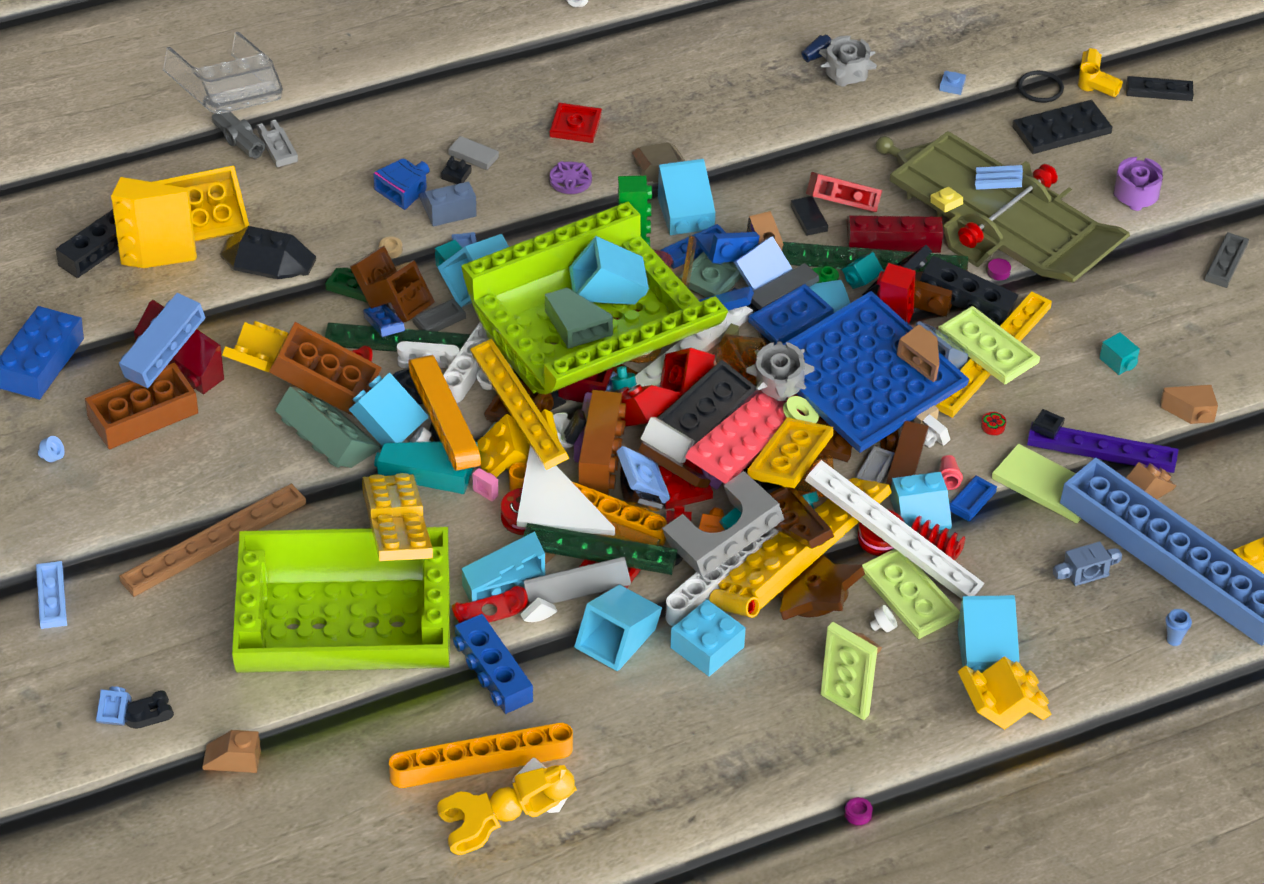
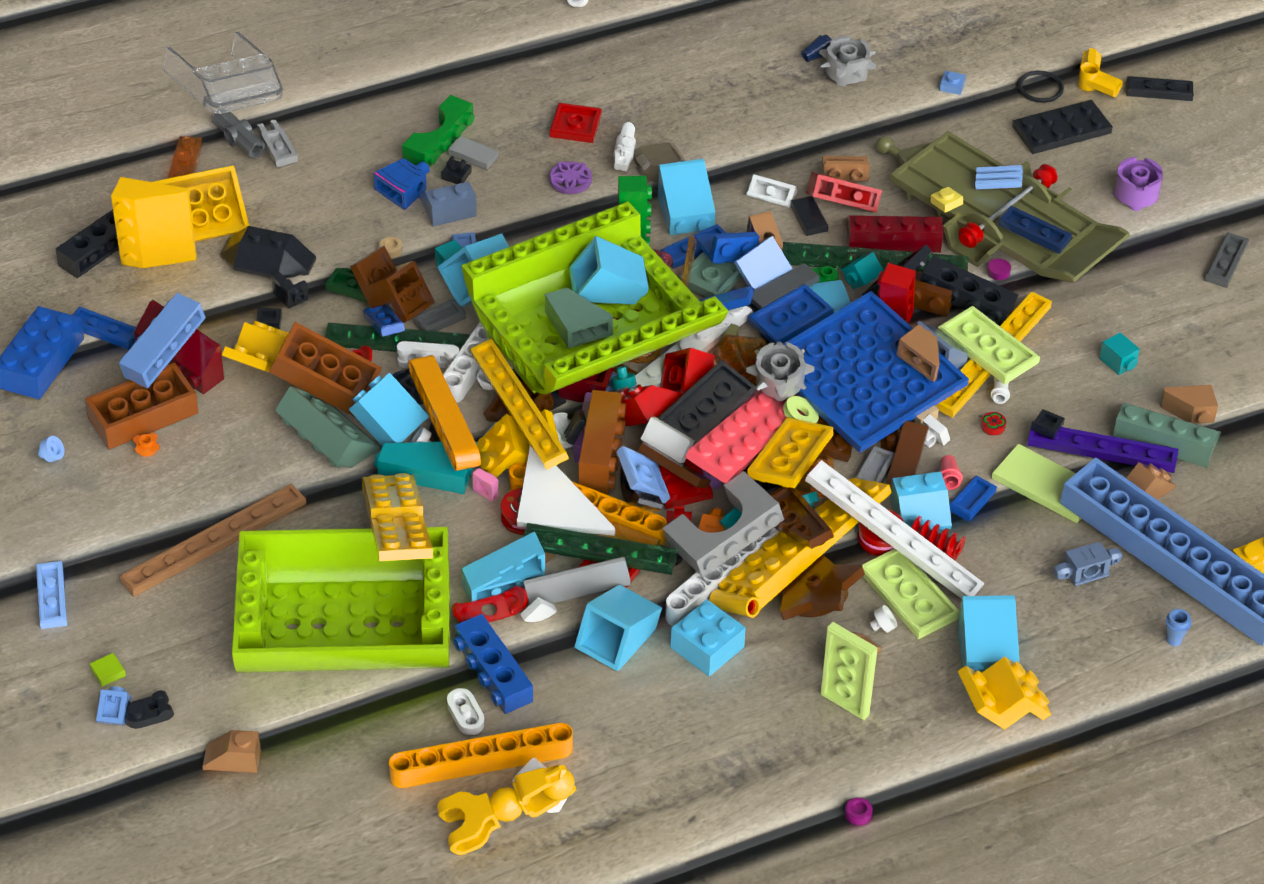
(106, 328): none -> blue tile
(107, 669): none -> lime tile
(146, 444): none -> orange plate
(186, 156): none -> clear orange plate
(270, 316): none -> black tile
(288, 293): none -> black bracket
(454, 118): none -> green arch
(467, 713): none -> white plate
(624, 147): none -> white hinge
(771, 191): none -> white slope
(846, 167): none -> medium nougat bracket
(1000, 392): none -> white pin
(1035, 229): none -> dark blue plate
(1143, 425): none -> sand green slope

